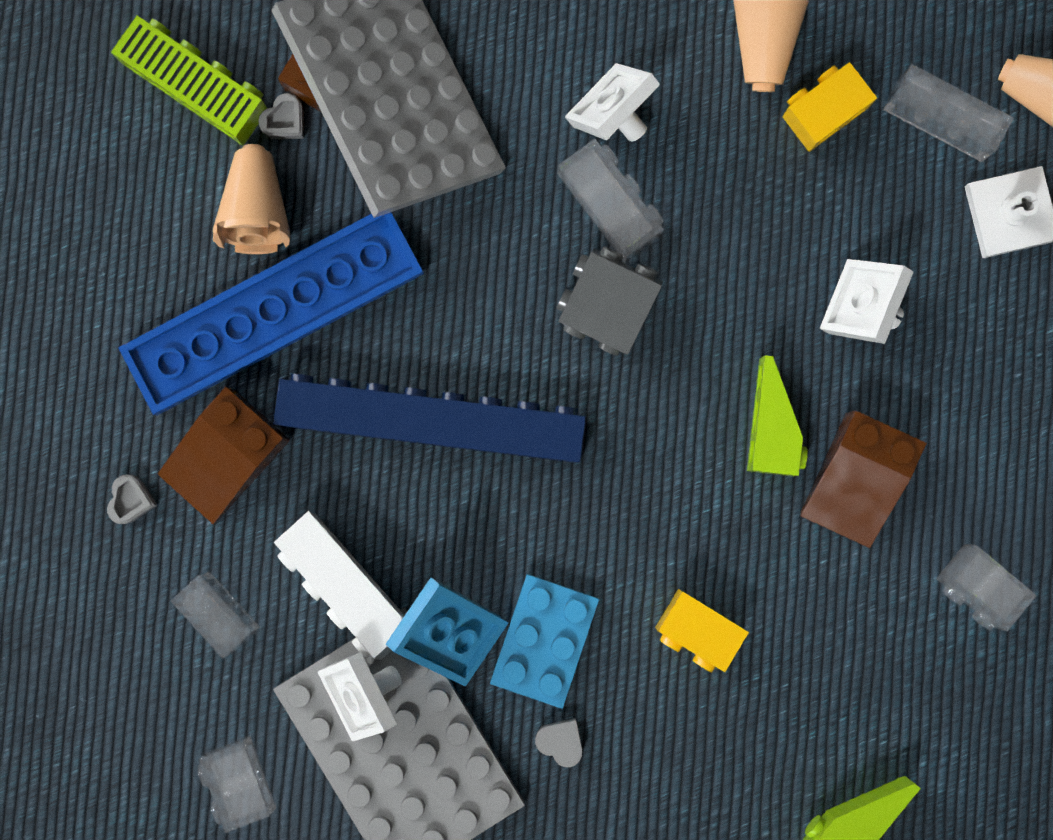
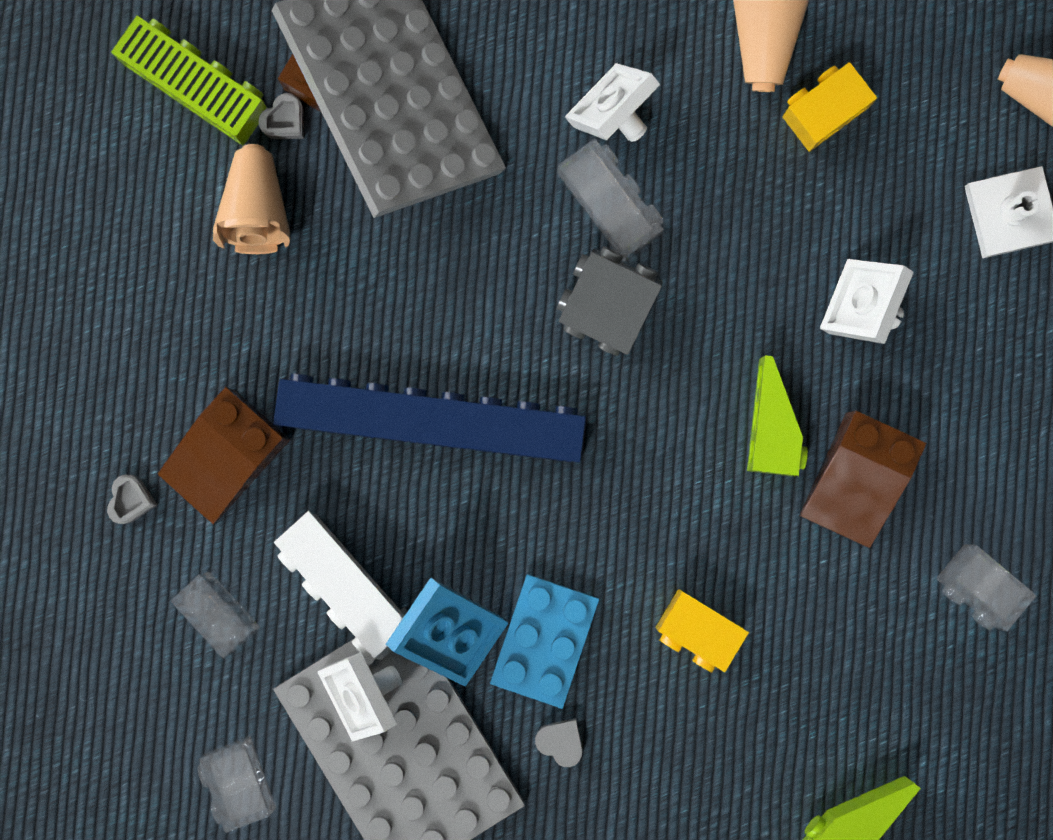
(270, 311): blue plate -> none
(948, 113): clear brick -> none

